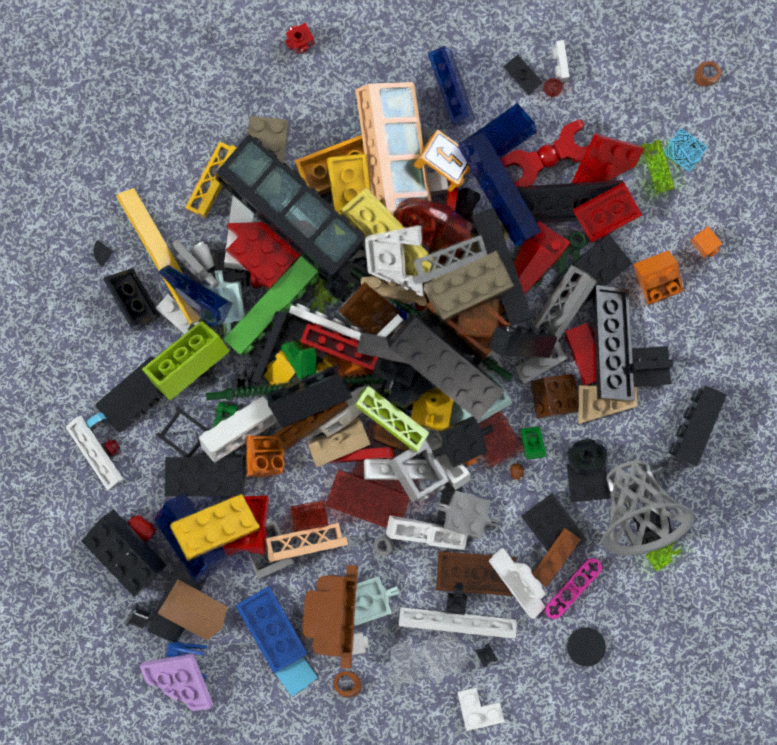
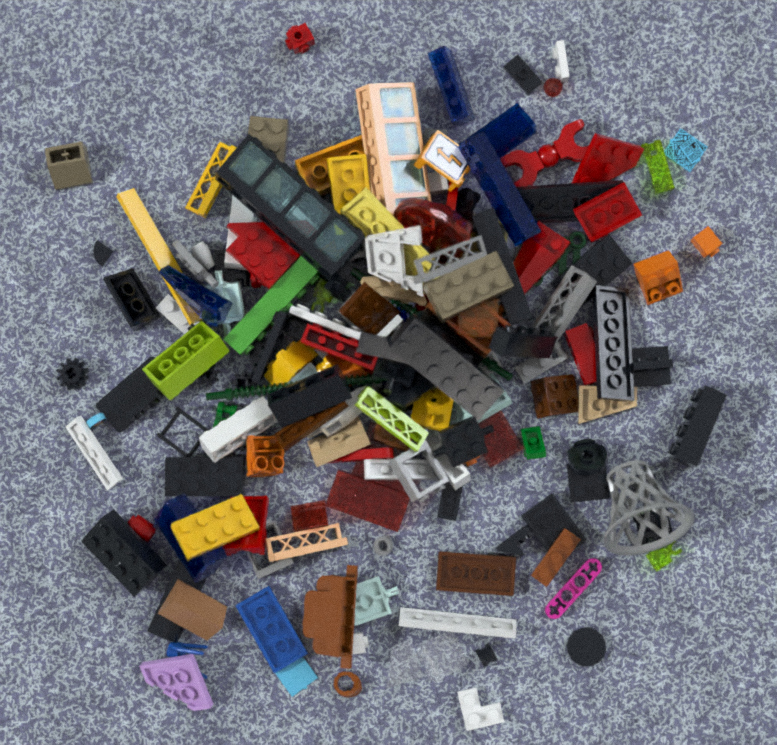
(69, 165): none -> dark tan slope
(78, 368): none -> black gear
(112, 447): dark red plate -> none
(137, 617): black piece -> none
(301, 360): green slope -> none
(424, 532): white slope -> none
(456, 601): black plate -> none
(466, 514): light grey plate -> none
(510, 545): none -> black slope
(516, 471): dark orange plate -> none
(520, 582): white bracket -> none
(701, 79): dark orange piece -> none

